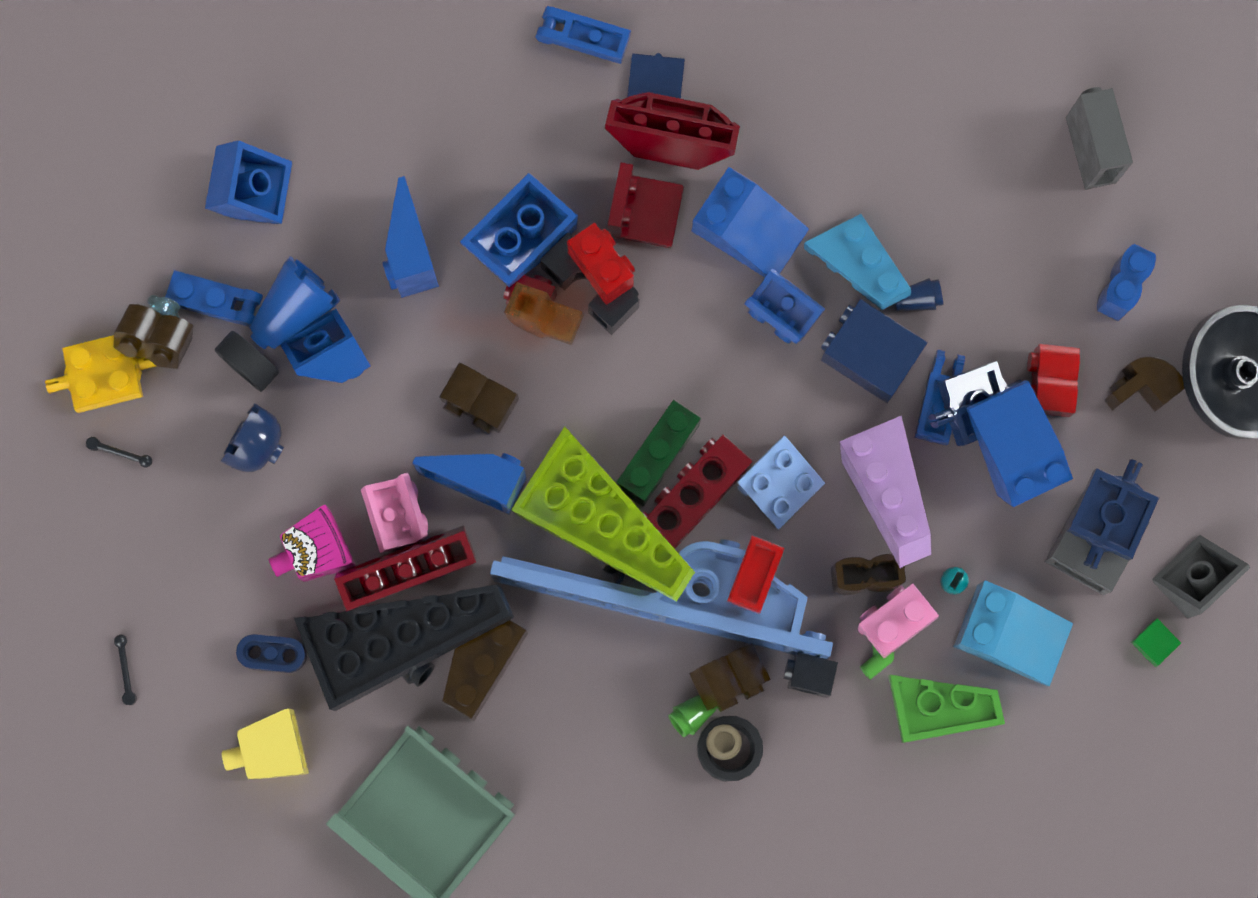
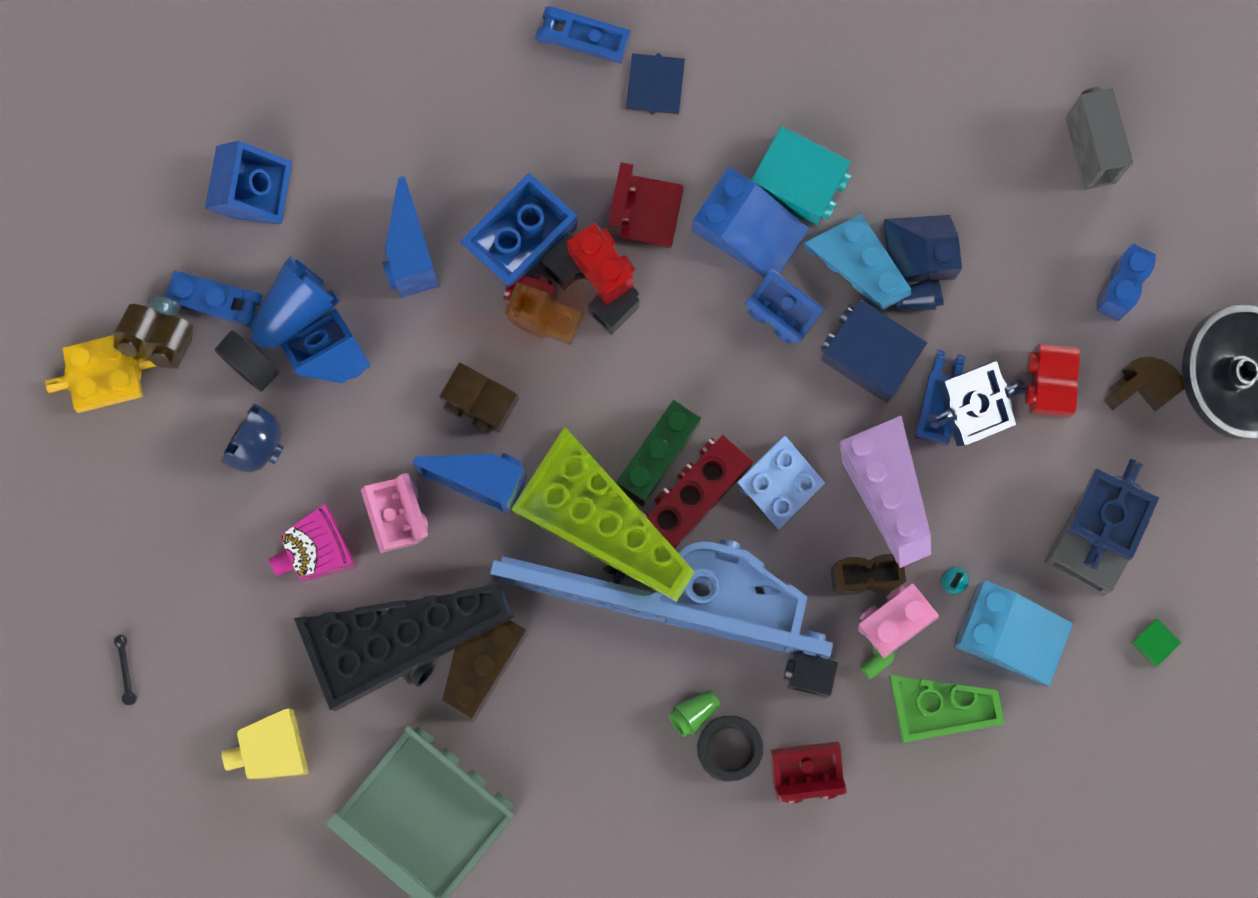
(94, 444): black hinge -> none
(272, 653): dark blue plate -> none
(405, 568): dark red brick -> none
(672, 130): dark red wedge -> none
(723, 742): dark tan tile -> none
(730, 677): dark brown brick -> none
(755, 574): red tile -> none
(802, 176): none -> teal brick
(808, 772): none -> dark red bracket
(924, 247): none -> dark blue slope
(1018, 444): blue slope -> none
(1199, 576): dark grey slope -> none

